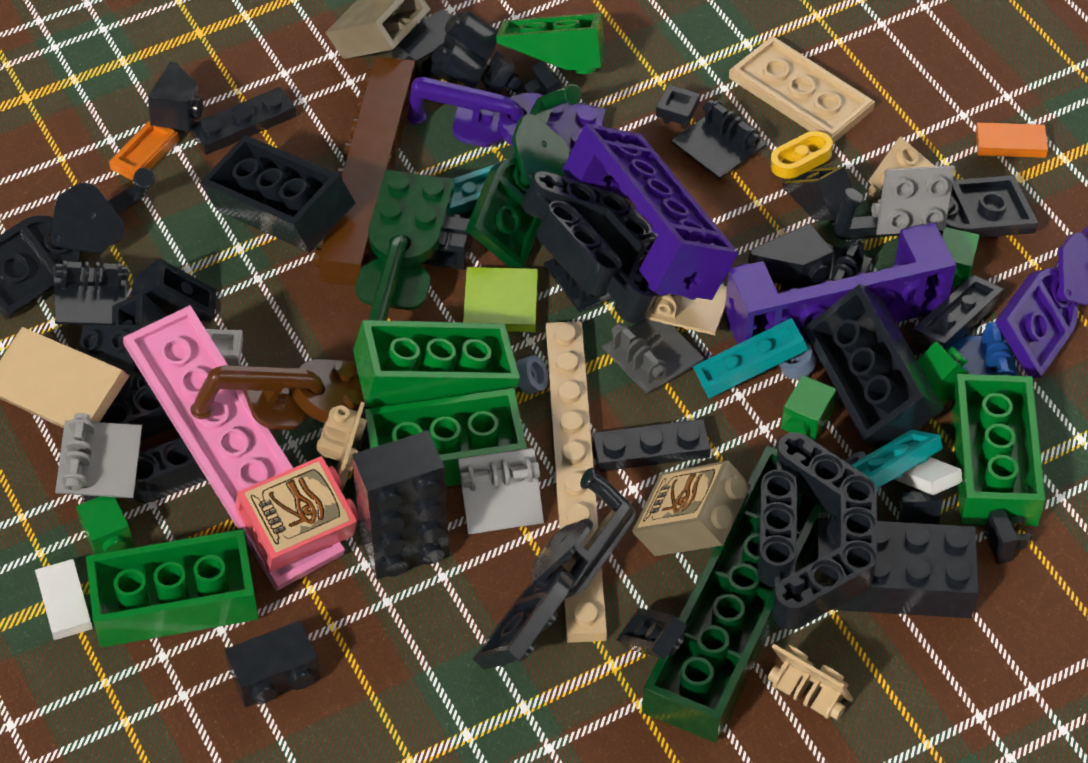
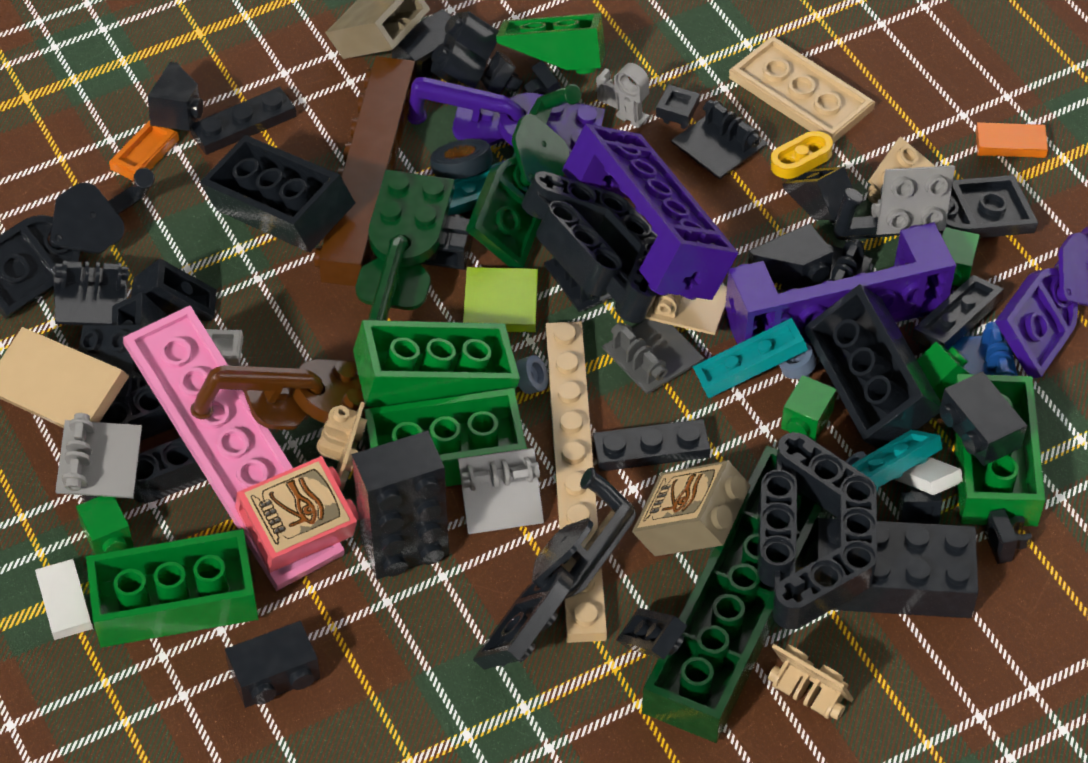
(461, 159): none -> black bush
(625, 94): none -> light grey piece
(982, 418): none -> black brick

